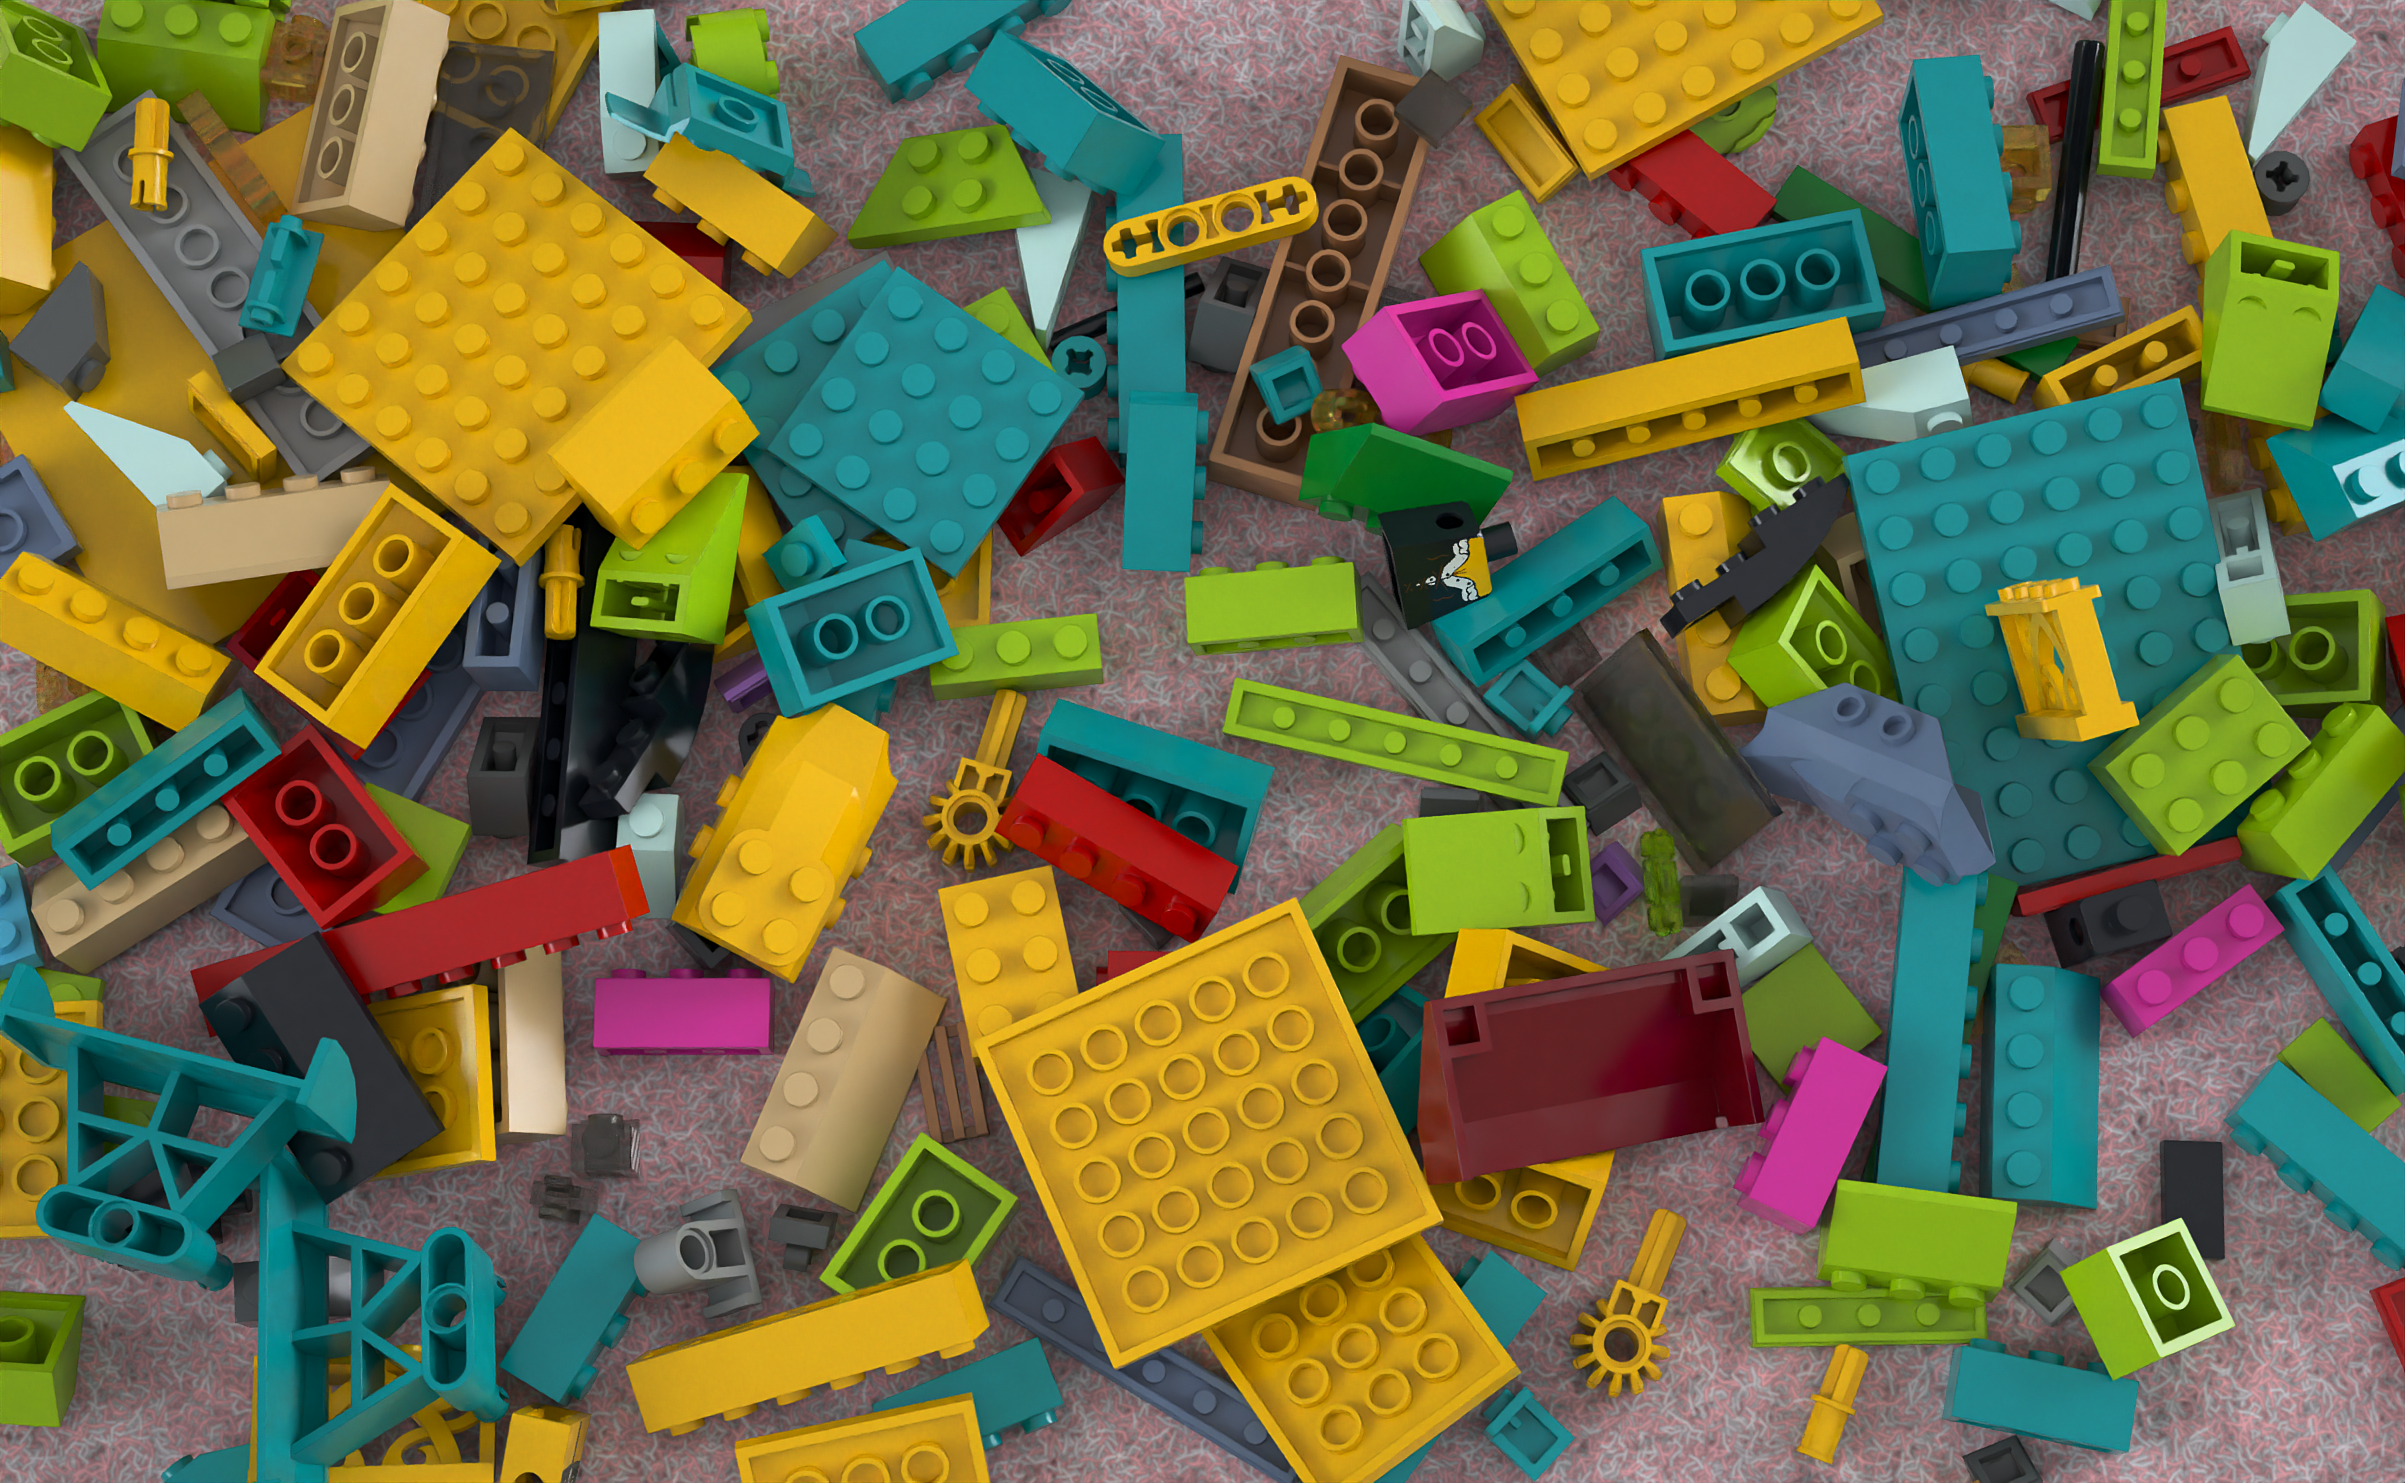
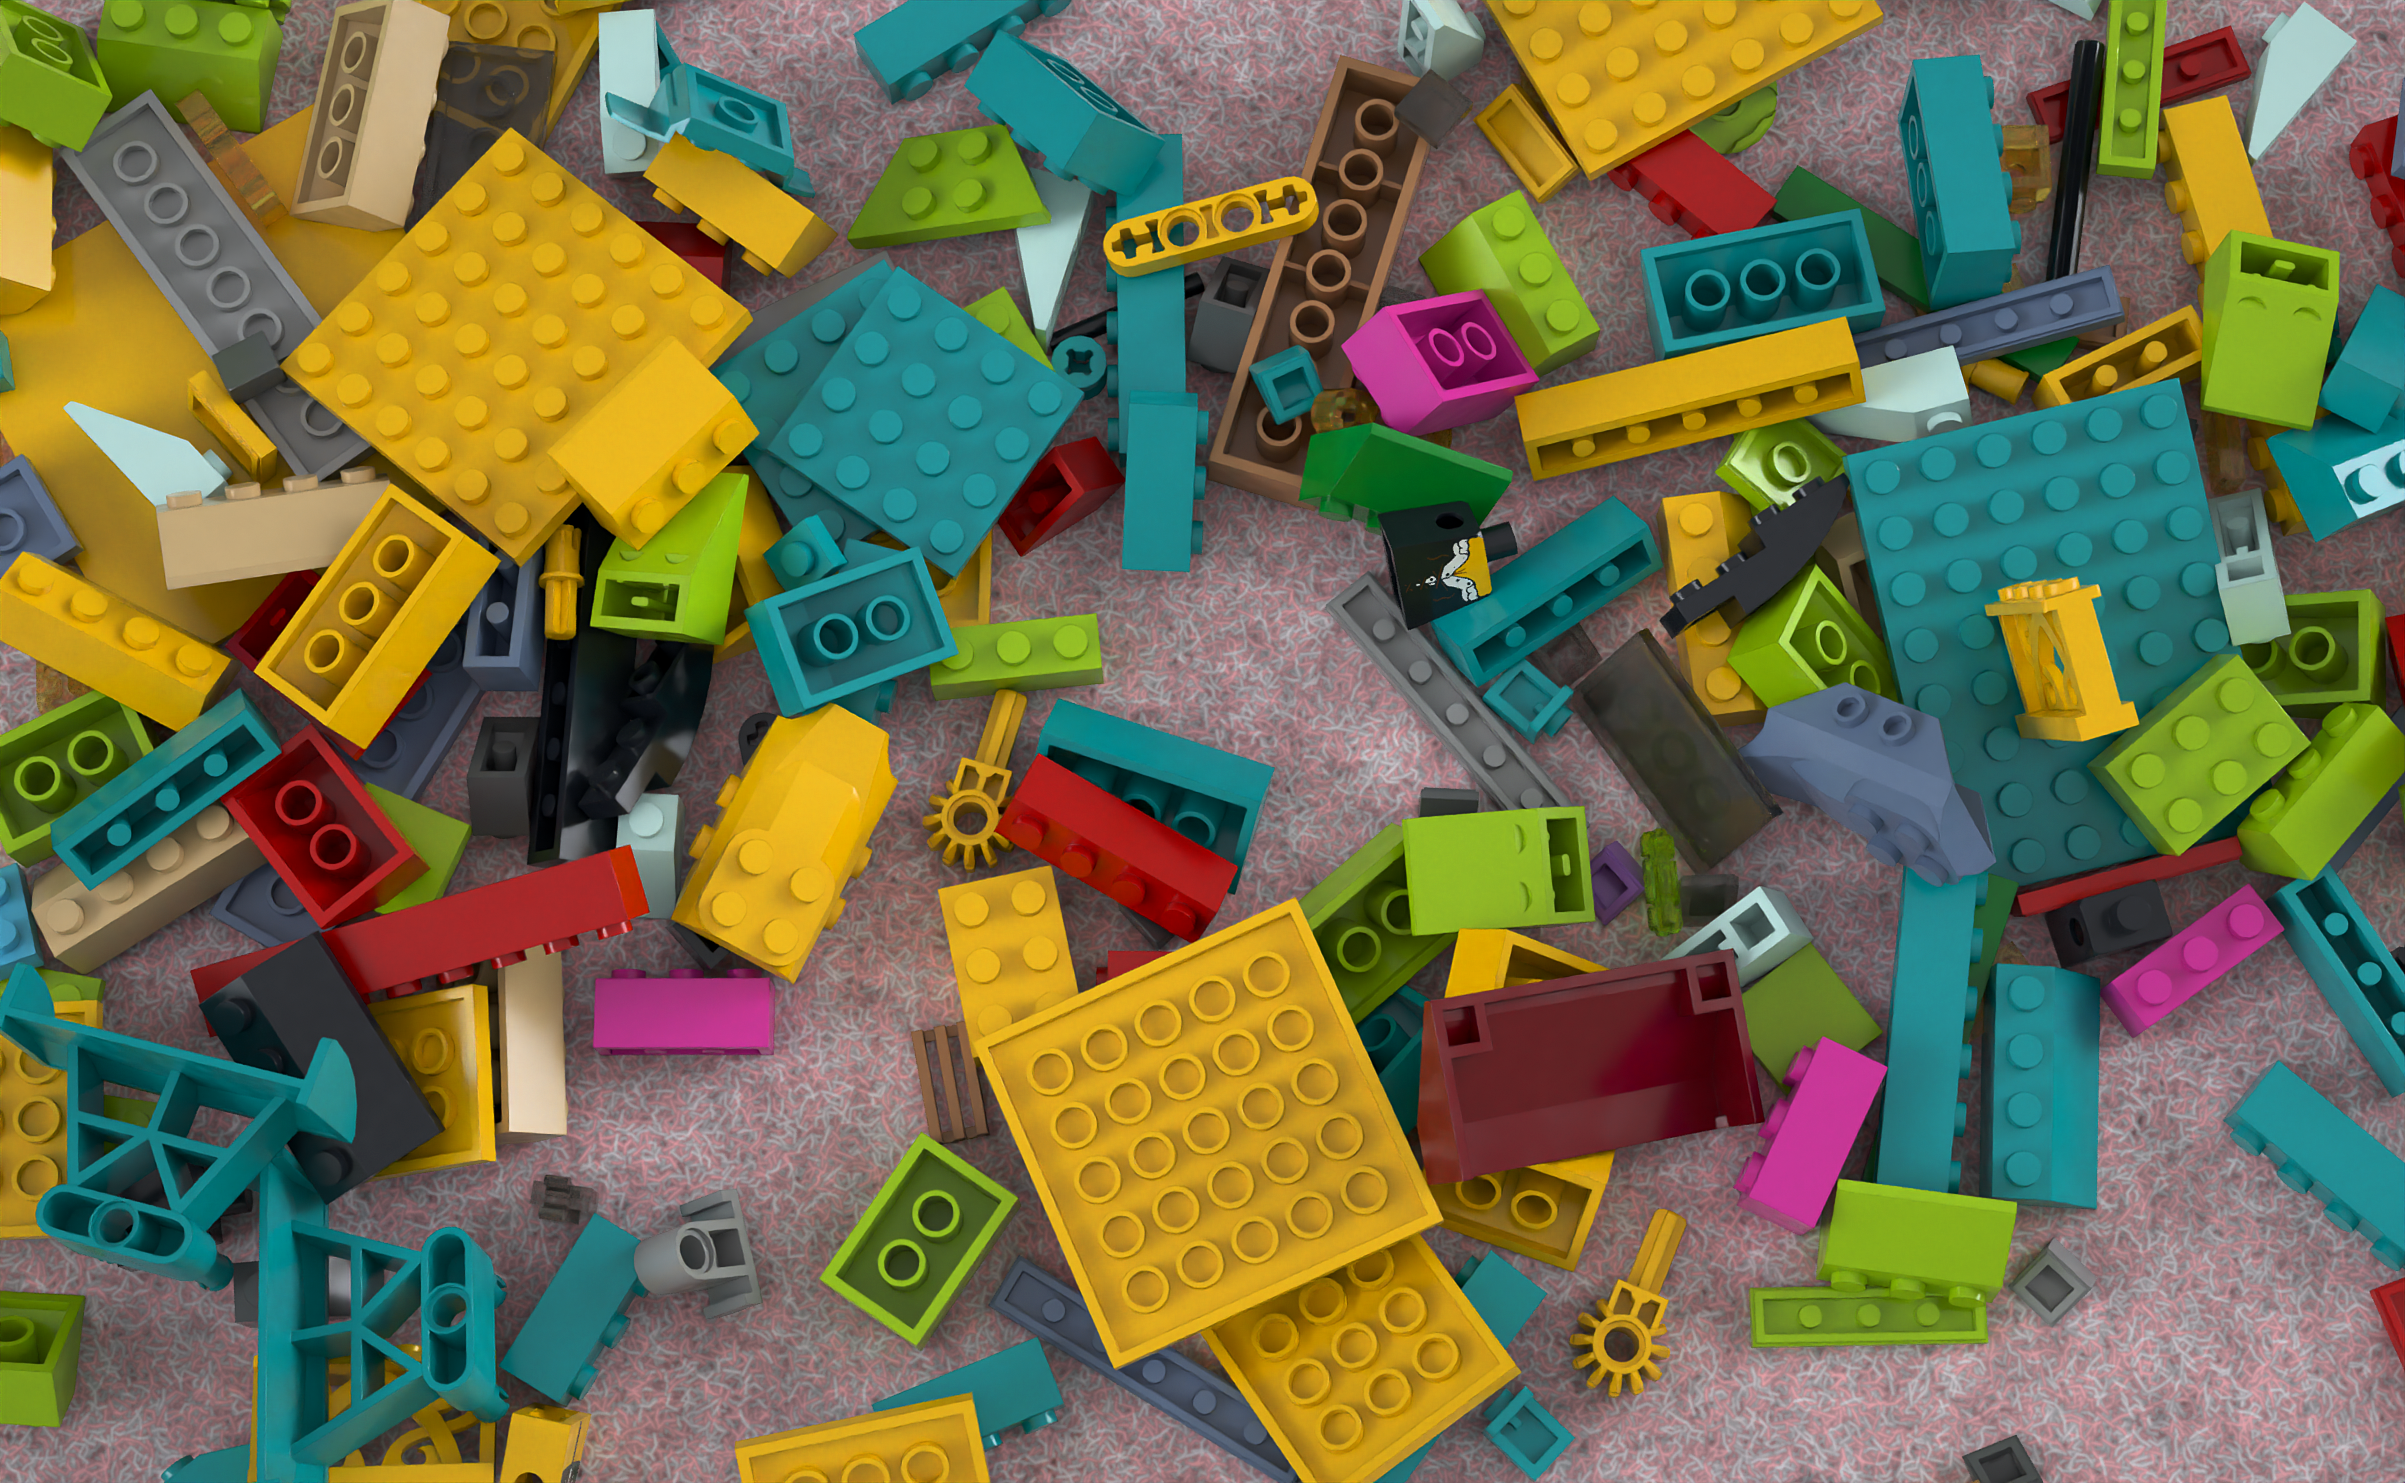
(68, 336): dark grey slope -> none
(150, 155): yellow axle -> none
(281, 278): teal hinge -> none
(295, 76): clear yellow brick -> none
(606, 1147): clear smoke brick -> none
(734, 48): lime brick -> none
(744, 684): medium lavender slope -> none
(802, 1231): dark grey tile -> none
(809, 1347): yellow brick -> none
(844, 1081): tan slope -> none
(1274, 607): lime brick -> none
(1396, 743): lime plate -> none
(1603, 791): dark grey slope -> none
(1833, 1403): yellow axle -> none
(2040, 1397): teal brick -> none
(2147, 1298): lime brick -> none
(2194, 1191): black tile -> none
(2292, 169): dark grey wheel -> none
(2339, 1075): lime tile -> none

